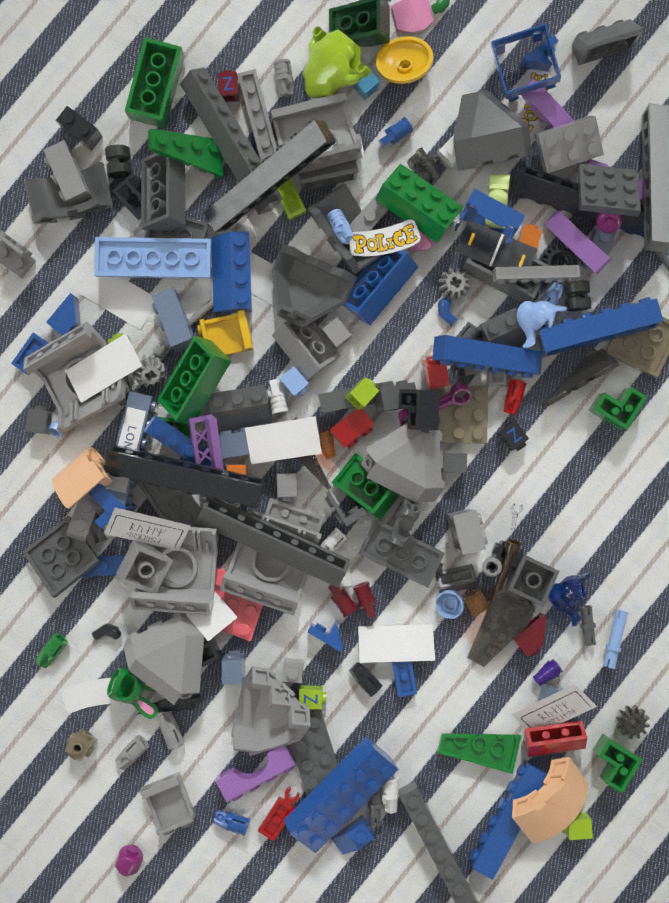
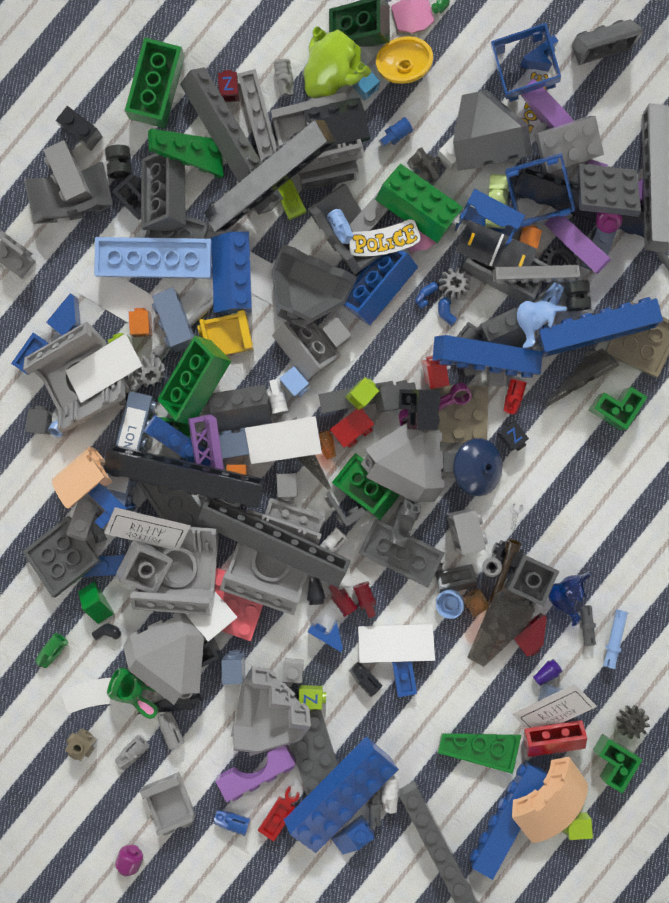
(95, 603): none -> green slope
(140, 323): none -> orange brick
(315, 592): none -> black cone
(344, 120): none -> black slope
(424, 292): none -> blue arm
(478, 467): none -> dark blue dish
(550, 161): none -> blue piece

